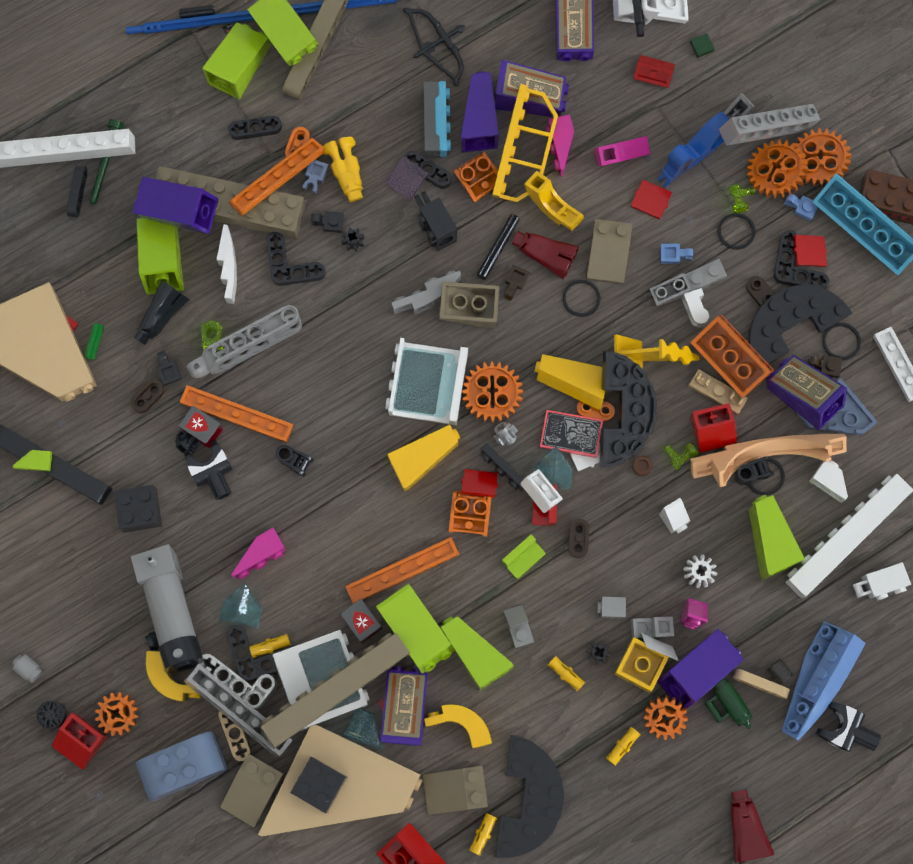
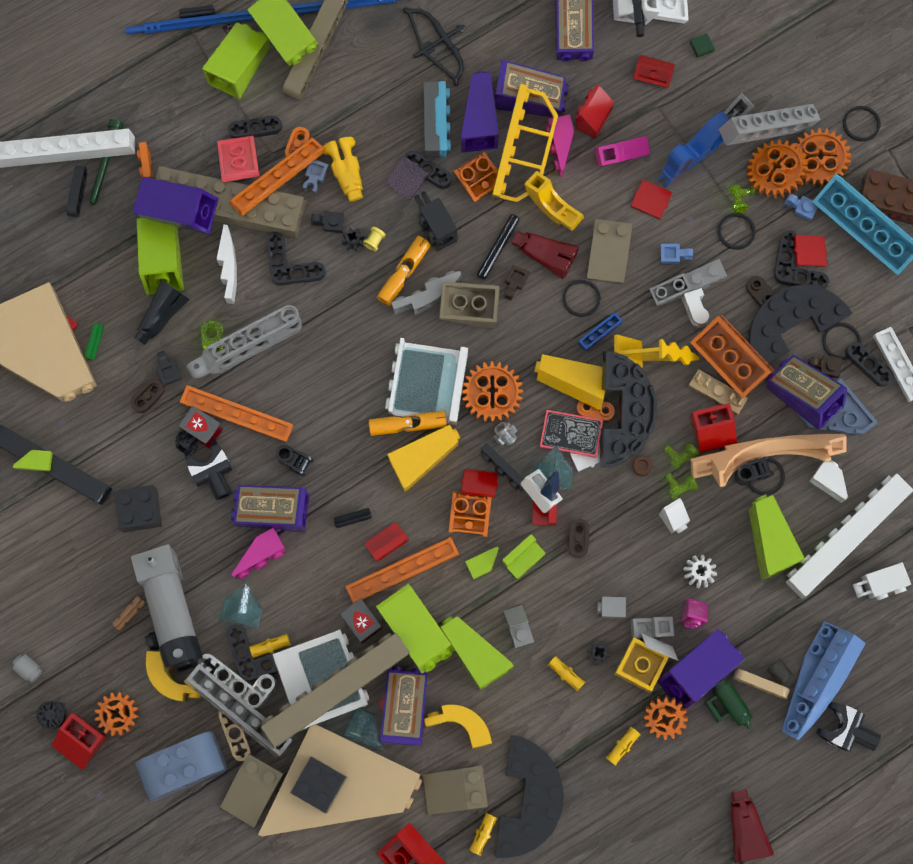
(128, 613): none -> medium nougat axle
(145, 158): none -> orange plate
(238, 158): none -> coral tile
(271, 507): none -> slope
(352, 518): none -> black axle
(374, 239): none -> light yellow bush
(386, 542): none -> red panel
(394, 424): none -> light orange piece
(396, 281): none -> light orange piece
(482, 563): none -> lime tile
(551, 486): none -> dark blue slope
(594, 112): none -> red slope
(600, 332): none -> blue piece
(676, 489): none -> clear neon green piece
(863, 108): none -> black piece
(868, 356): none -> black beam

